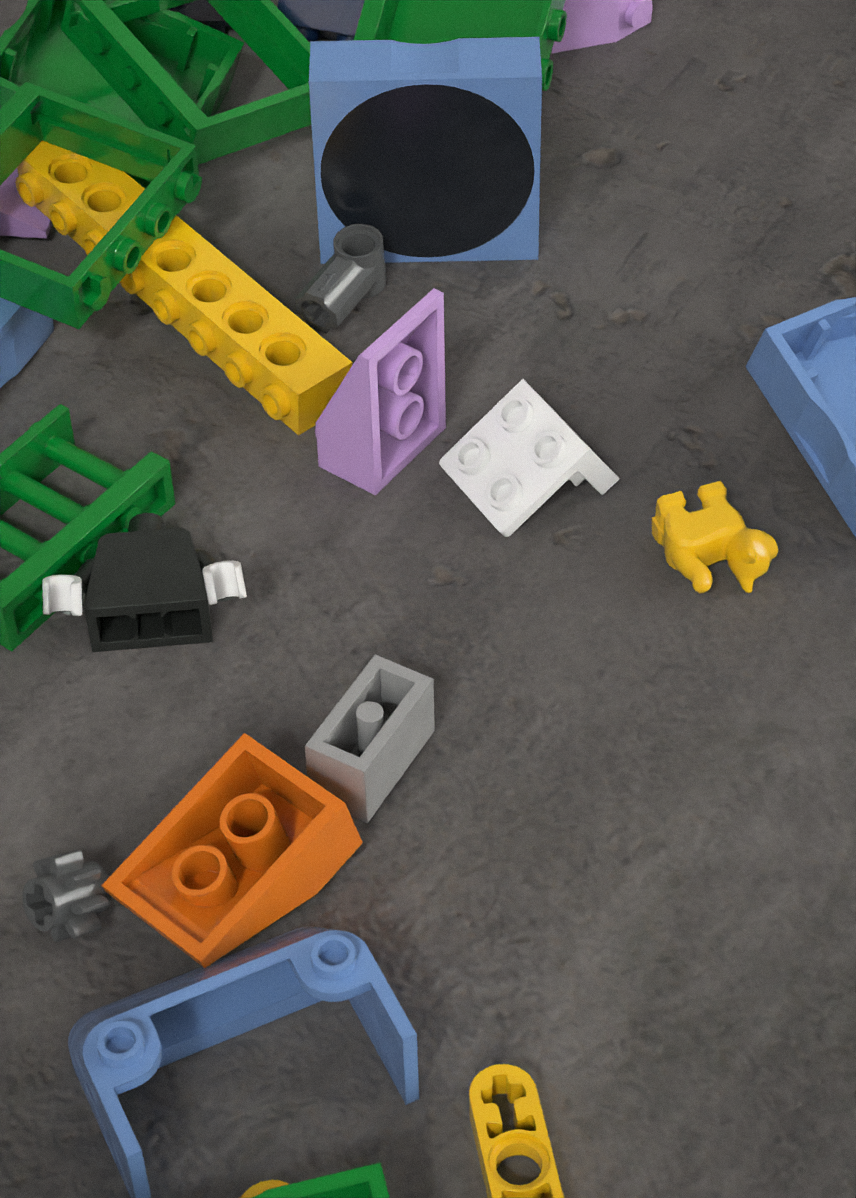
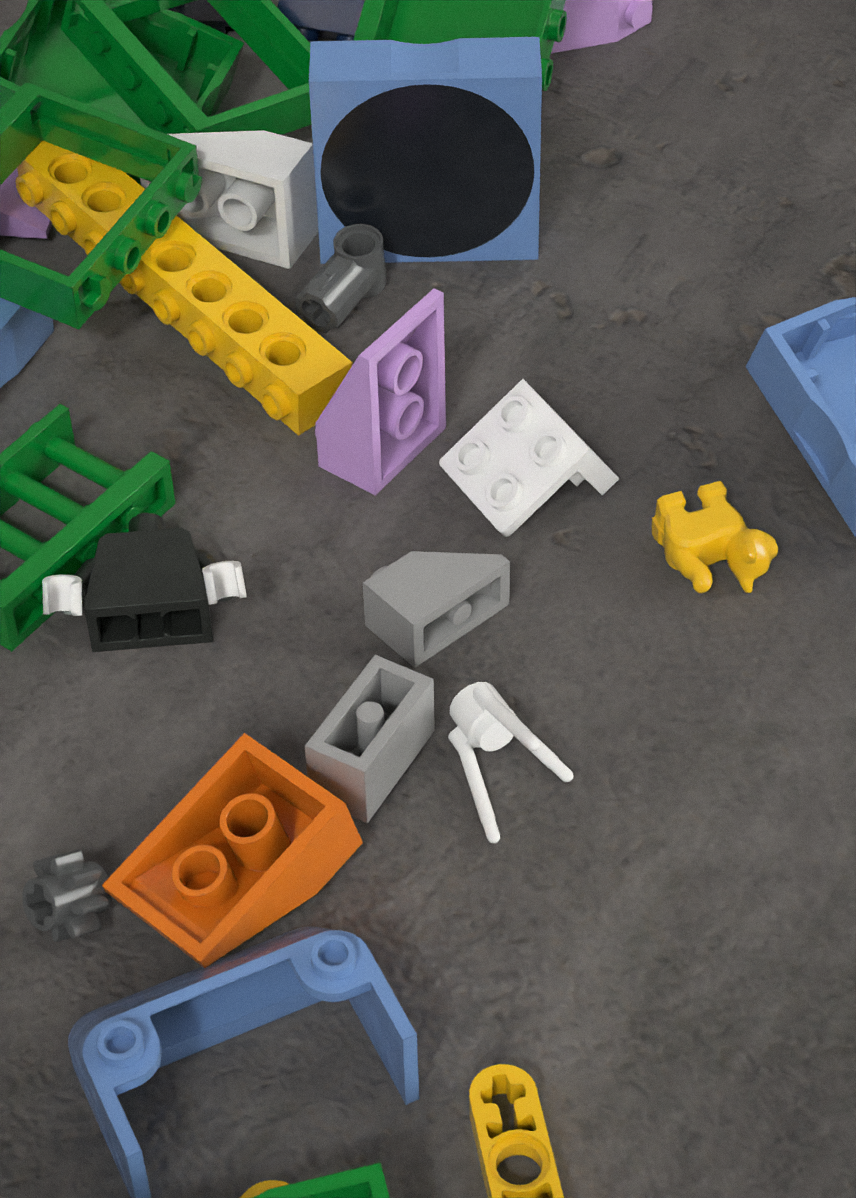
(254, 194): none -> white slope
(434, 599): none -> light grey slope
(490, 724): none -> white plant

